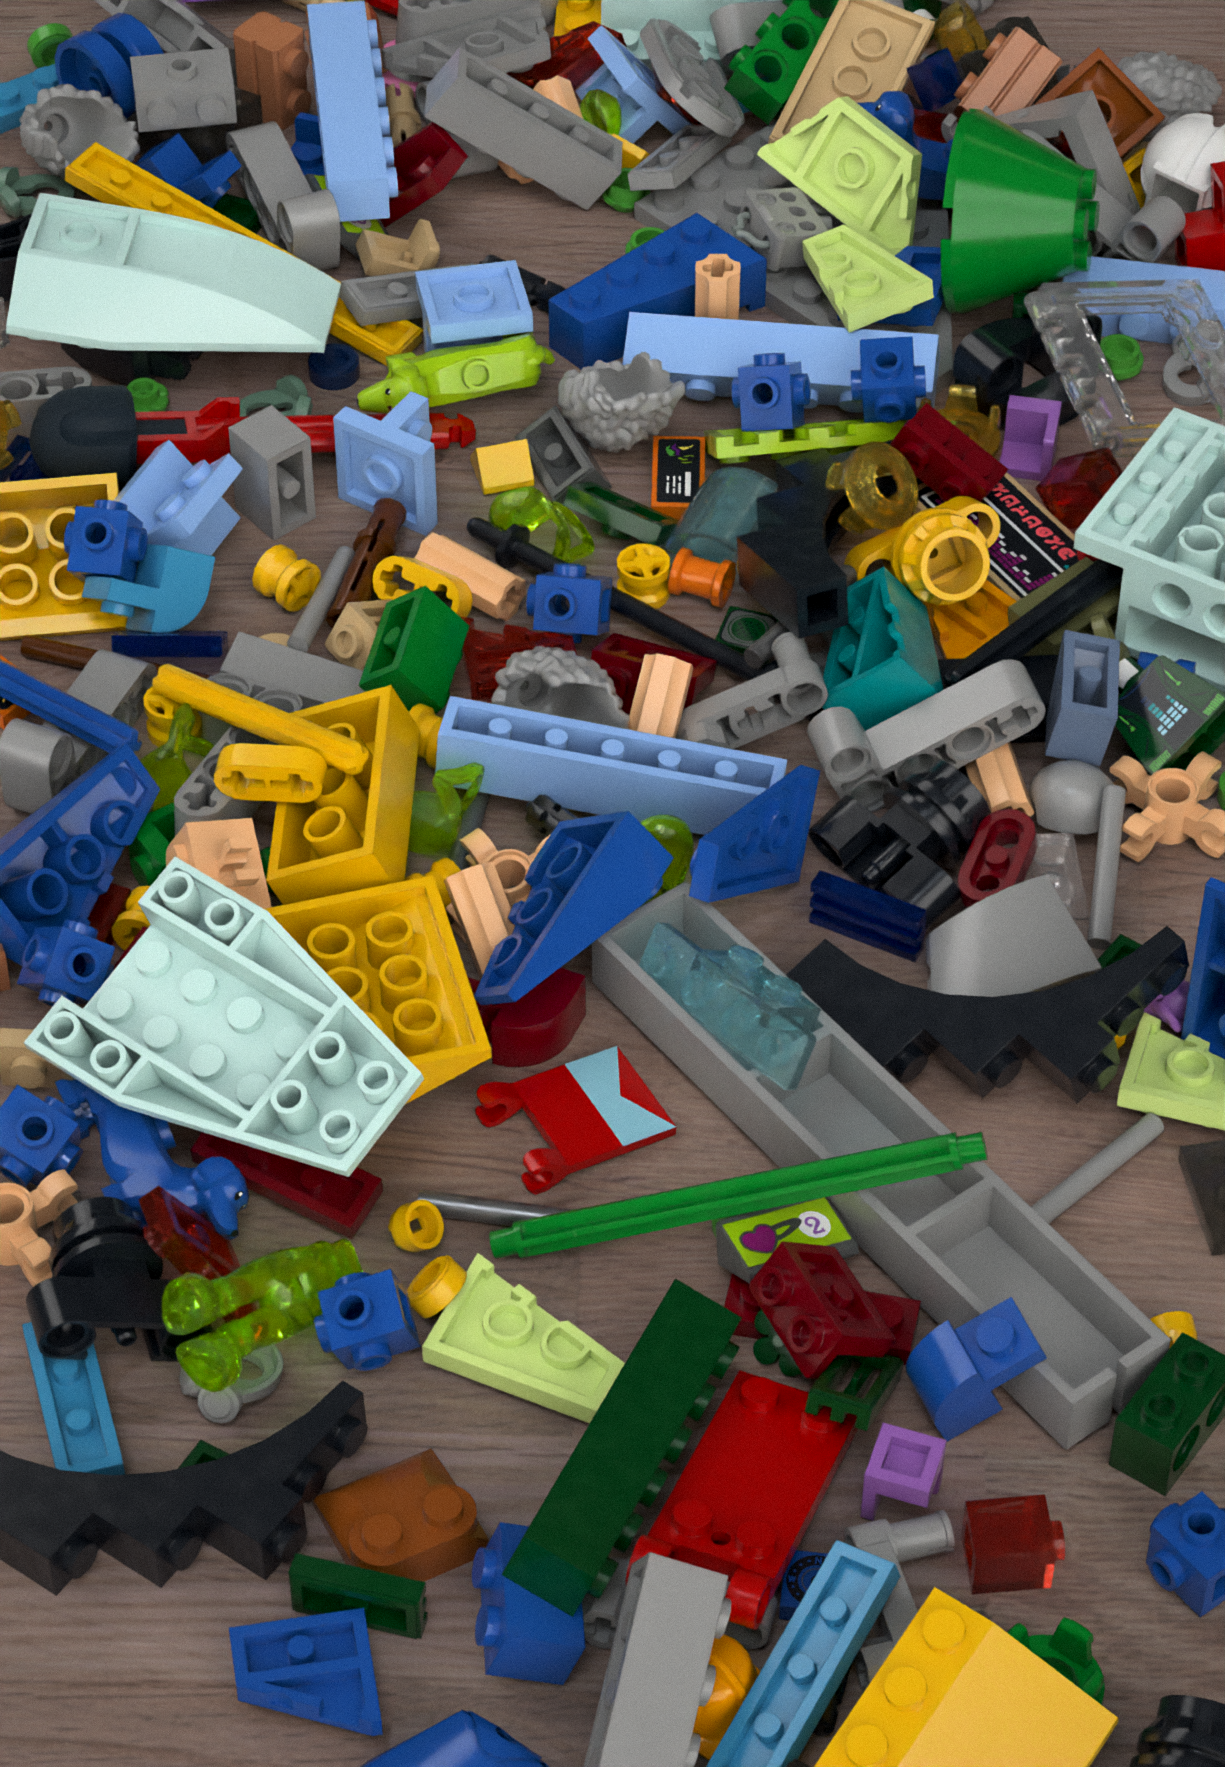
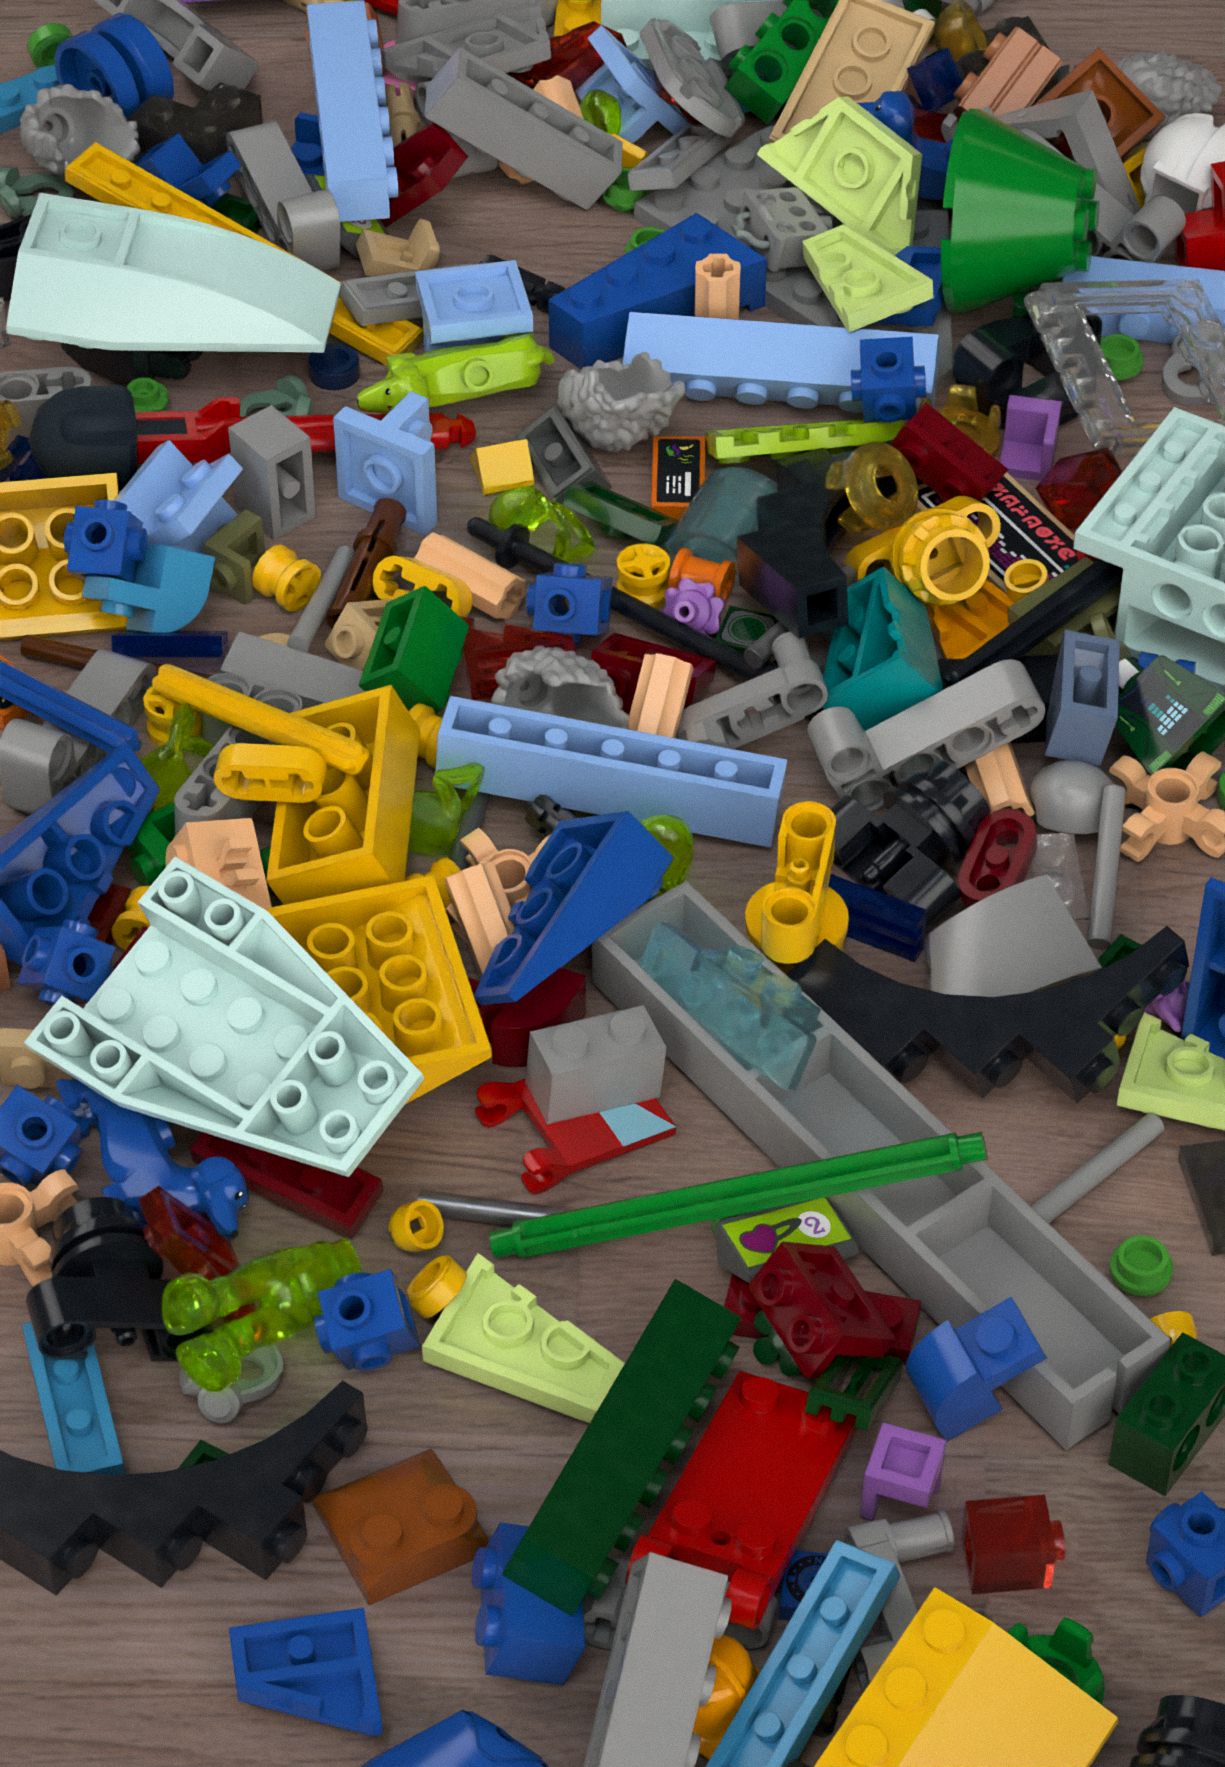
(183, 89): light grey brick -> none
(236, 551): none -> olive bracket
(273, 65): nougat brick -> none
(389, 1601): dark green tile -> none
(595, 1064): none -> light grey brick
(695, 605): none -> medium lavender plant
(758, 406): blue brick -> none
(759, 843): blue wing -> none
(799, 907): none -> yellow beam
(1024, 578): none -> yellow hinge
(1141, 1266): none -> bright green plate

